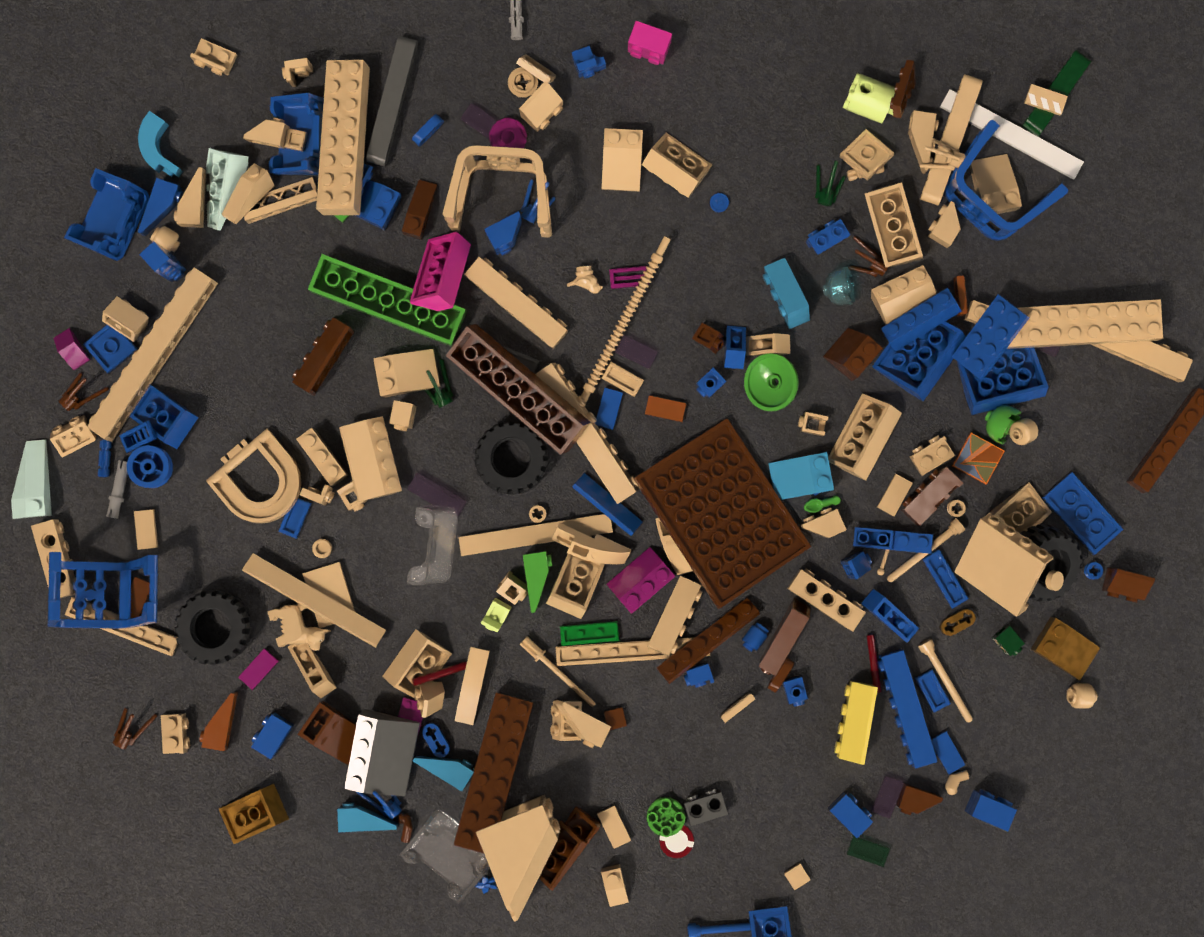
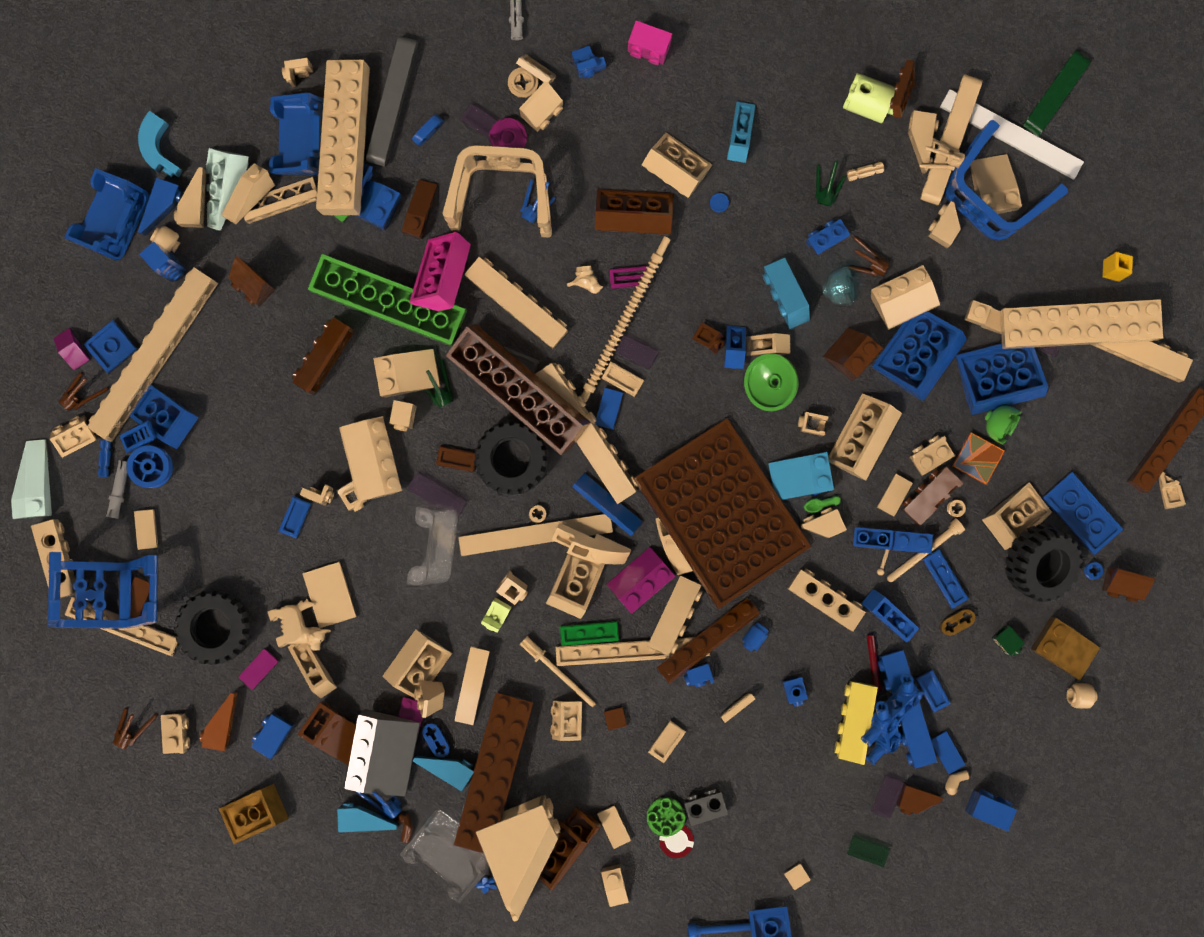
(125, 318): tan brick -> none
(214, 57): tan bracket -> none
(250, 282): none -> reddish brown slope
(268, 133): tan slope -> none
(282, 462): tan piece -> none
(295, 140): tan tile -> none
(314, 600): tan tile -> none
(322, 457): tan brick -> none
(322, 548): tan tile -> none
(438, 674): dark red bar -> none
(456, 459): none -> reddish brown tile
(504, 233): blue slope -> none
(536, 572): bright green slope -> none
(584, 725): tan slope -> none
(622, 159): tan slope -> none
(634, 211): none -> reddish brown slope
(665, 408): dark orange tile -> none
(666, 741): none -> tan tile
(717, 381): blue brick -> none
(741, 132): none -> dark azure slope
(777, 680): reddish brown beam -> none
(785, 637): reddish brown slope -> none
(850, 815): blue piece -> none
(857, 565): blue slope -> none
(866, 154): tan tile -> none
(887, 719): none -> blue pin
(894, 225): tan slope -> none
(921, 319): blue brick -> none
(927, 648): tan piece -> none
(960, 294): dark orange tile -> none
(990, 337): blue plate -> none
(1002, 563): tan panel -> none
(1023, 431): tan head -> none
(1045, 99): tan tile -> none
(1054, 580): tan tile -> none
(1117, 266): none -> yellow brick
(1171, 492): none -> tan slope

